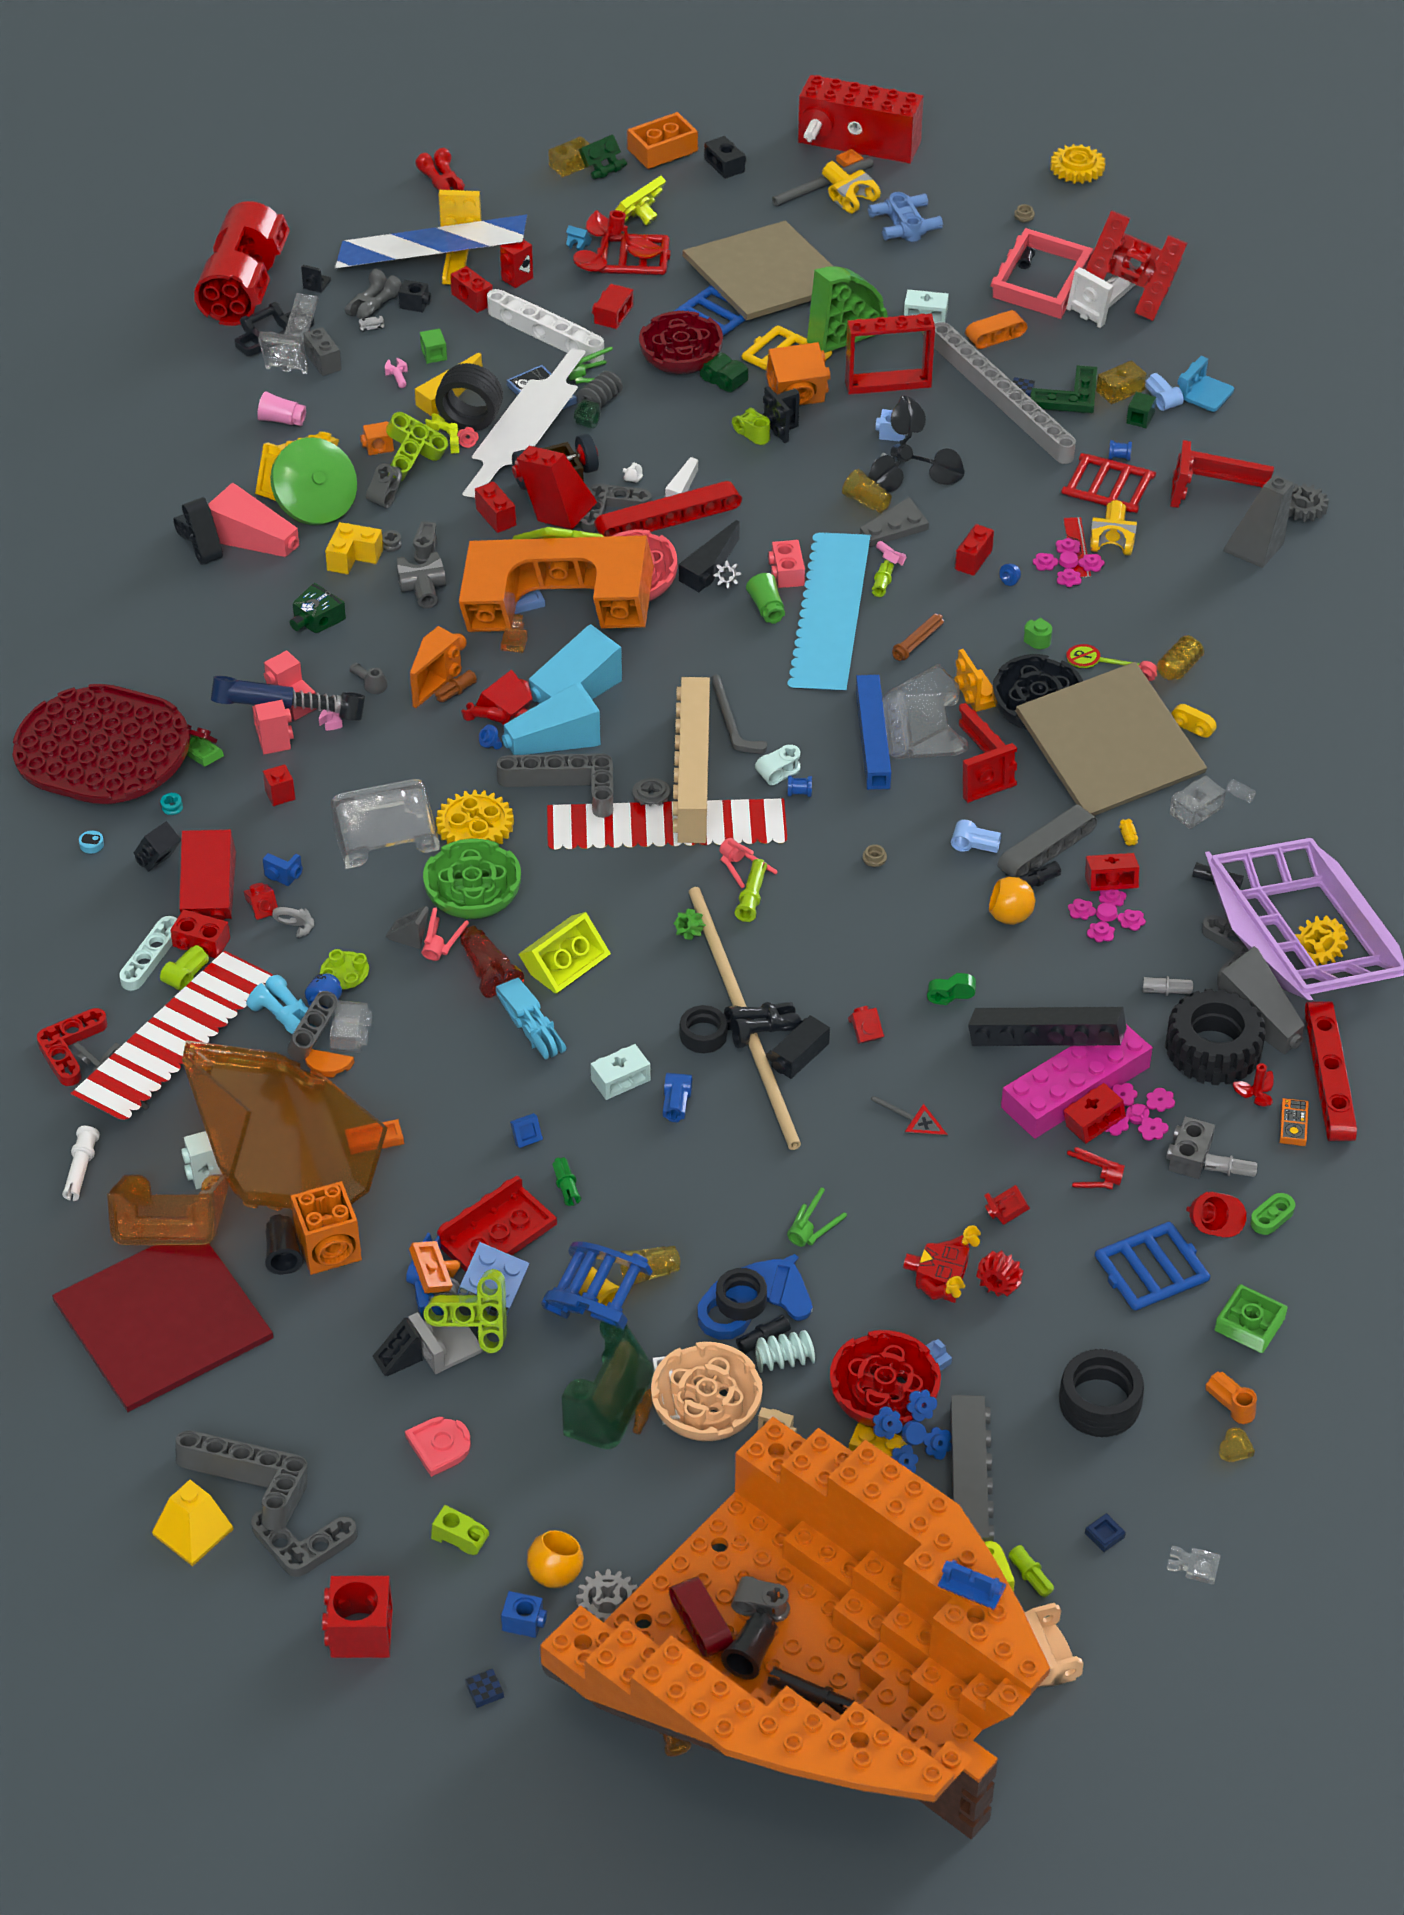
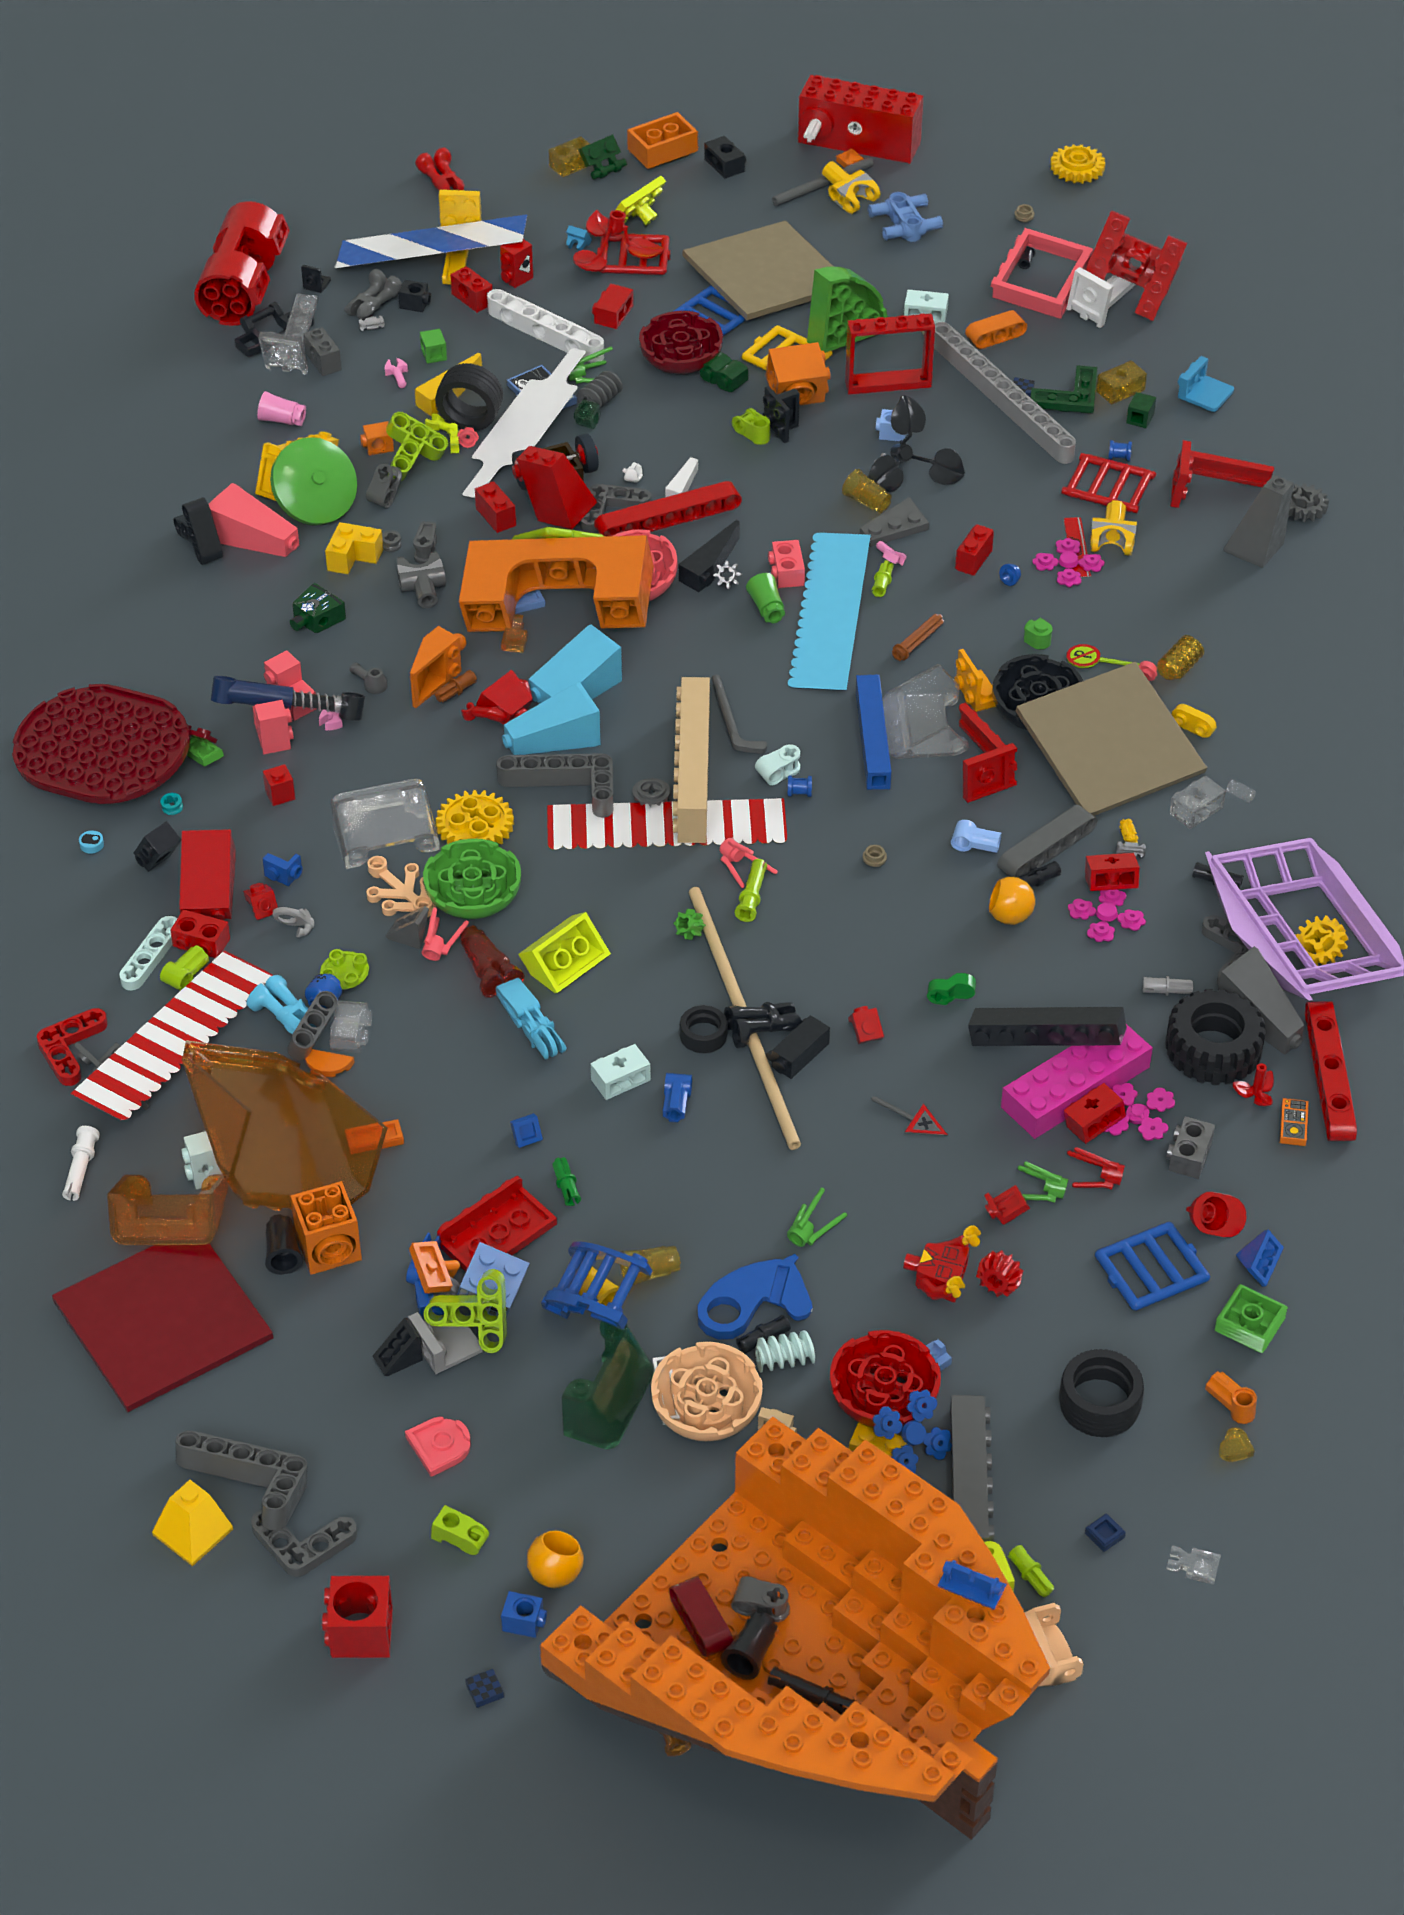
(378, 868): none -> light nougat plant
(489, 737): blue plate -> none
(606, 1593): light grey gear -> none
(642, 1412): clear orange piece -> none
(741, 1277): black tyre -> none
(1054, 1184): none -> bright green plant
(1131, 847): none -> piece
(1165, 395): light blue piece -> none
(1230, 1165): light grey axle -> none
(1261, 1256): none -> blue slope
(1271, 1215): bright green plate -> none

